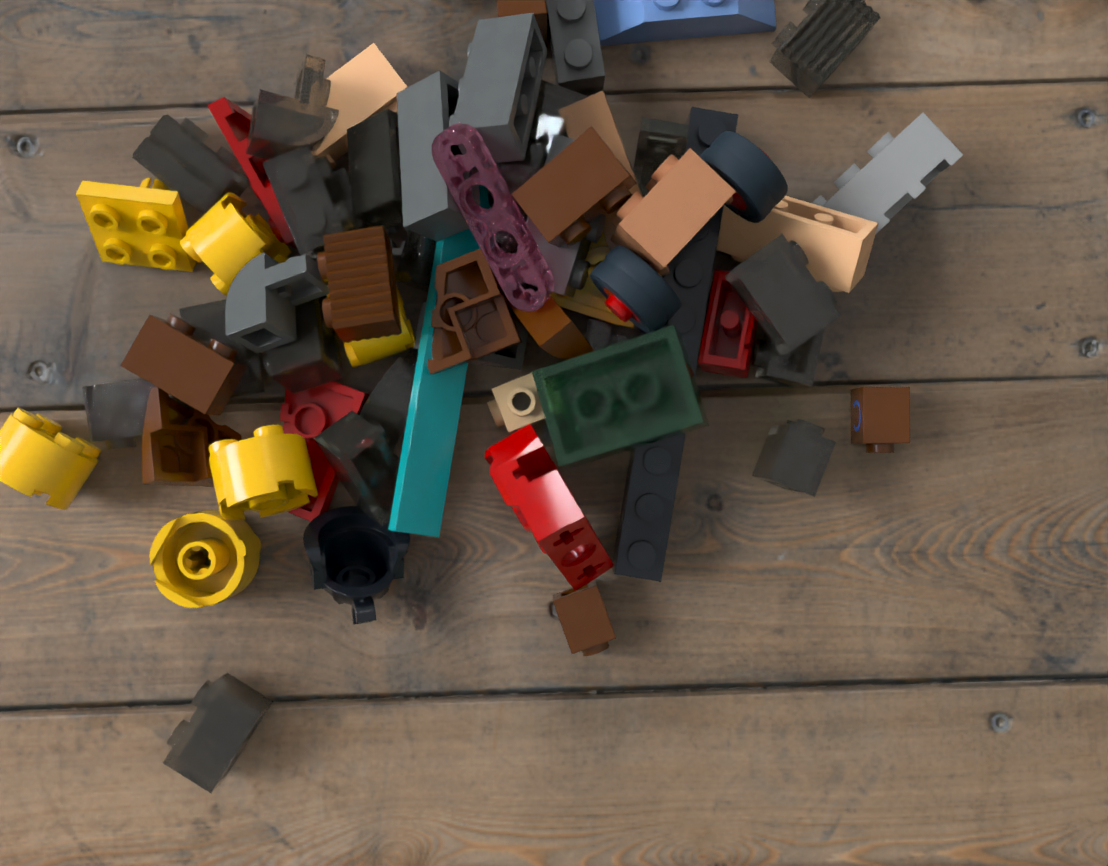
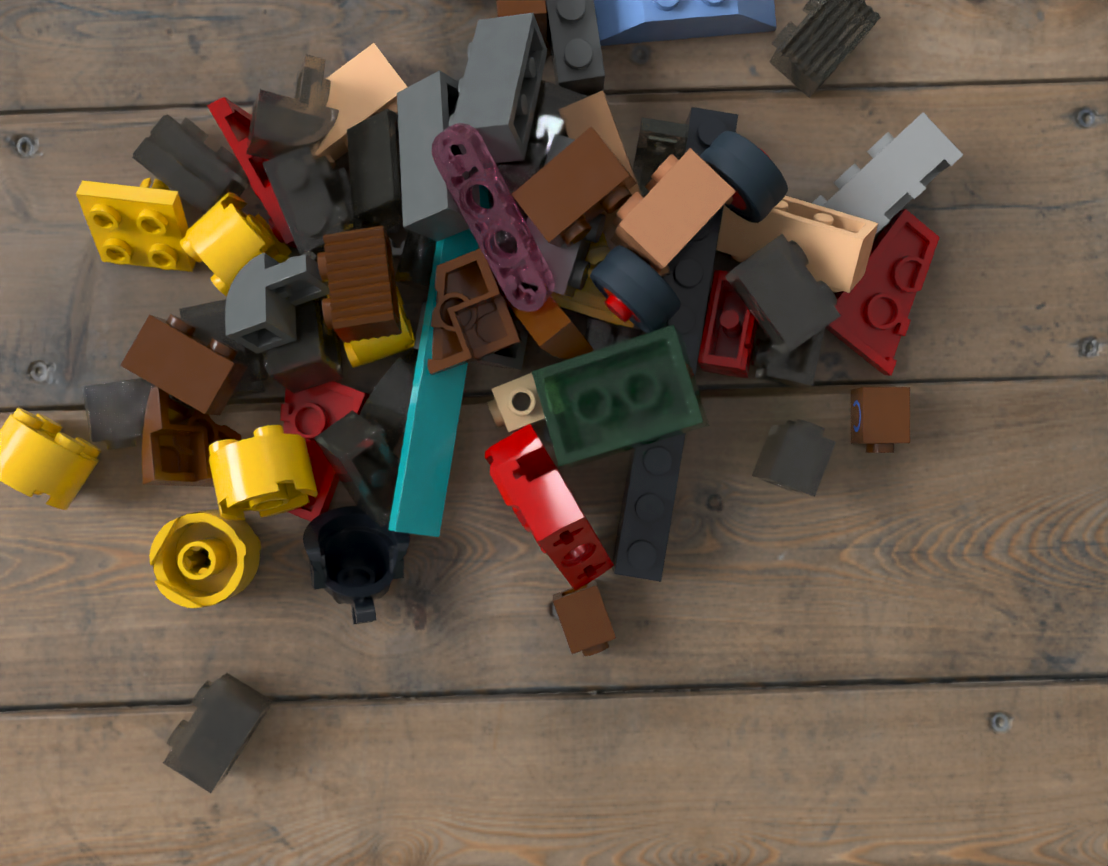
(879, 304): none -> red wing

